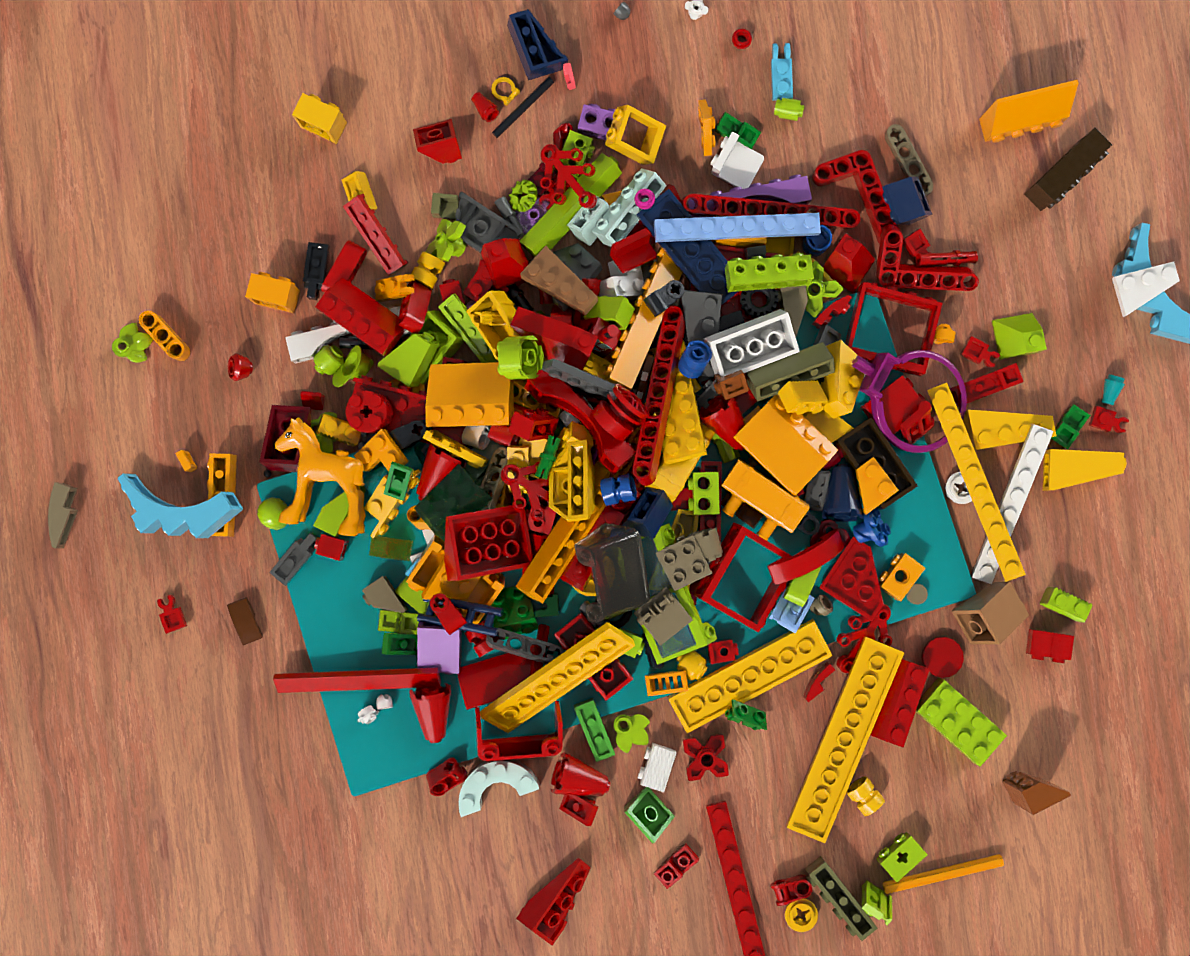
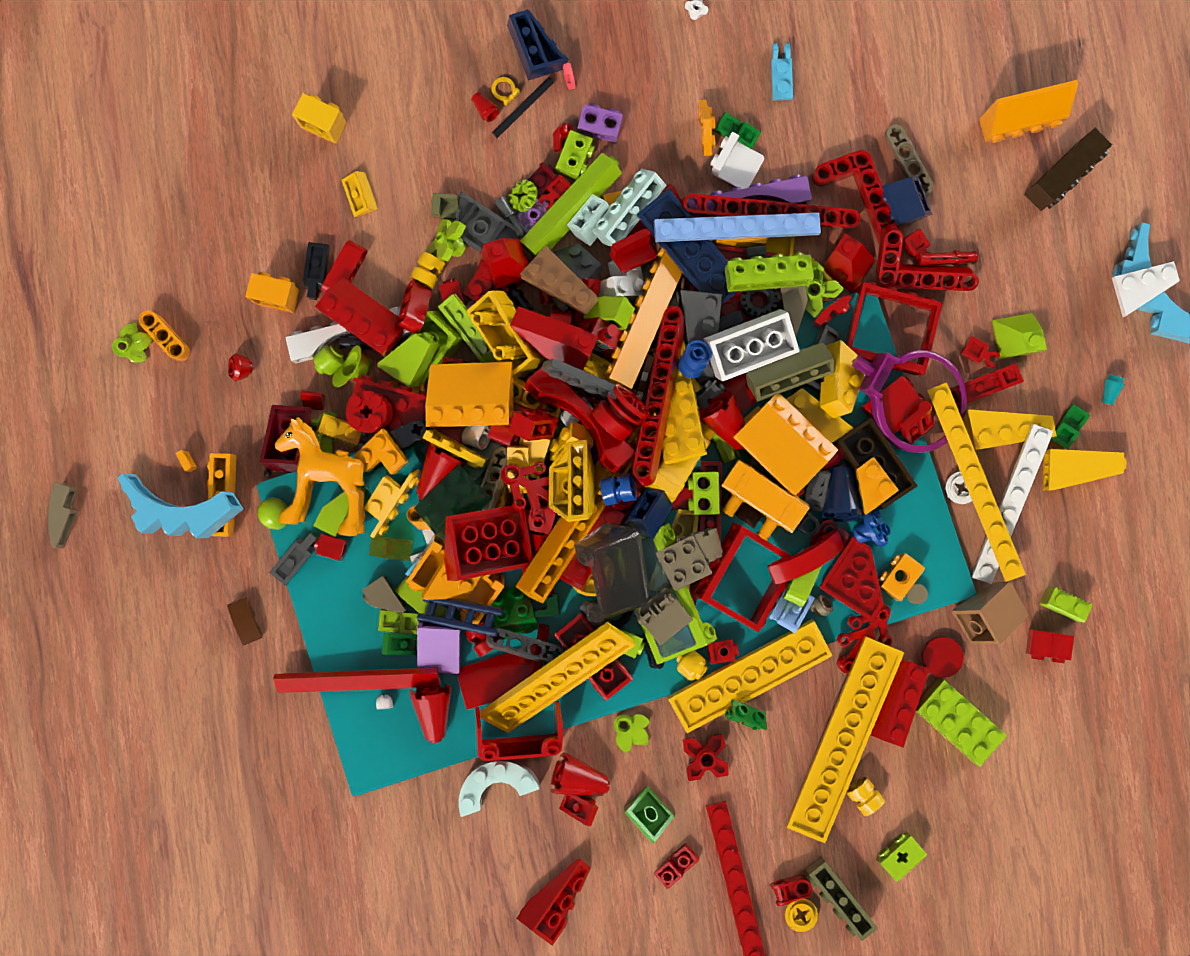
(172, 618): red plate -> none
(367, 715): white plate -> none
(374, 234): hinge -> none
(393, 287): light orange hinge -> none
(398, 481): green slope -> none
(438, 142): red slope -> none
(444, 777): red piece -> none
(449, 615): red piece -> none
(519, 357): lime brick -> none
(547, 457): green pin -> none
(565, 174): red plant -> none
(594, 729): bright green plate -> none
(622, 11): dark grey hinge -> none
(644, 193): dark pink plate -> none
(650, 683): light orange slope -> none
(651, 141): yellow window -> none
(657, 767): white brick -> none
(663, 298): black piece -> none
(731, 384): dark orange bracket -> none
(741, 33): red plate -> none
(788, 109): lime brick -> none
(803, 397): yellow brick -> none
(814, 687): red slope -> none
(817, 244): blue wheel -> none
(876, 903): lime plate -> none
(943, 873): light orange axle -> none
(944, 334): light orange connector -> none
(1033, 792): dark orange slope -> none
(1105, 419): red plate -> none

